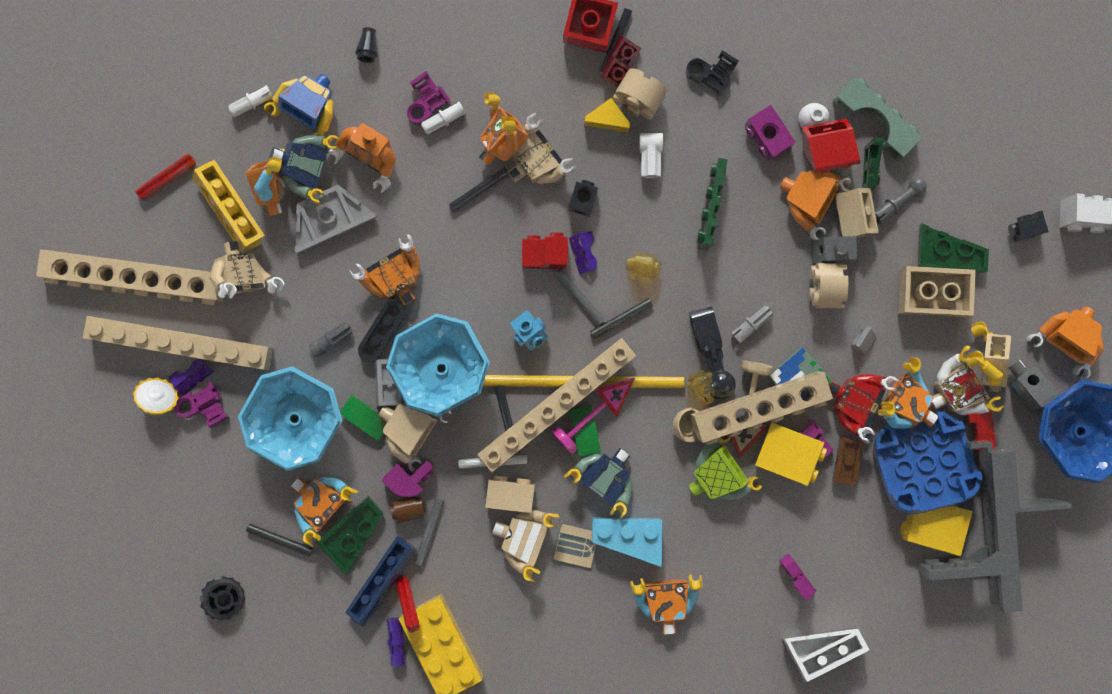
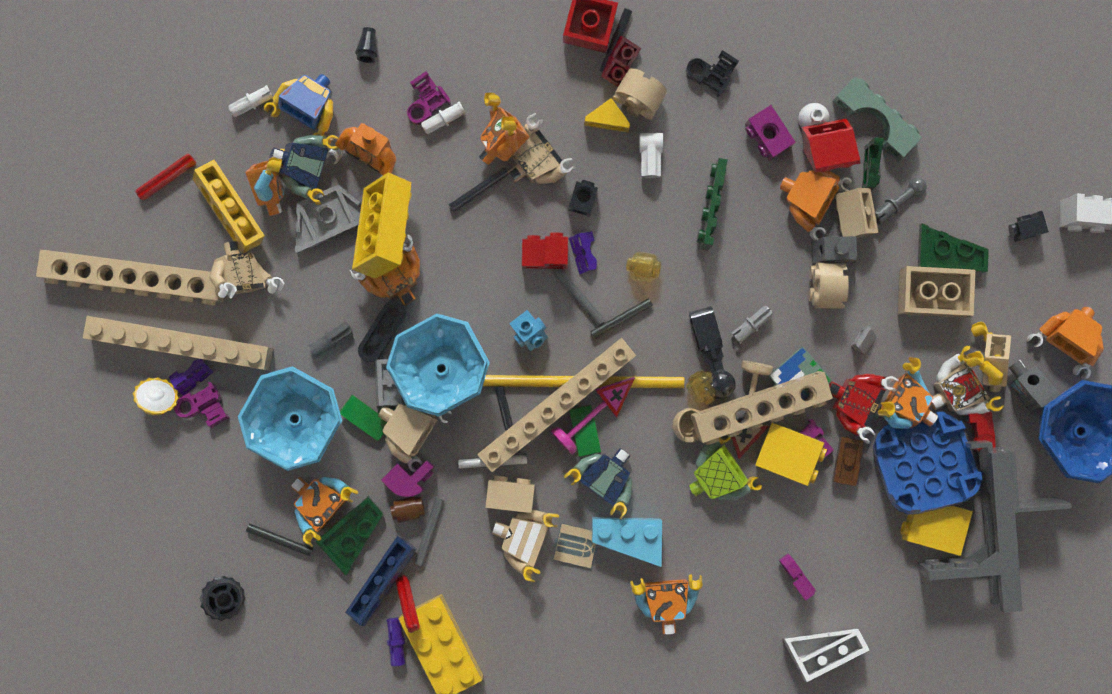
(382, 226): none -> yellow brick

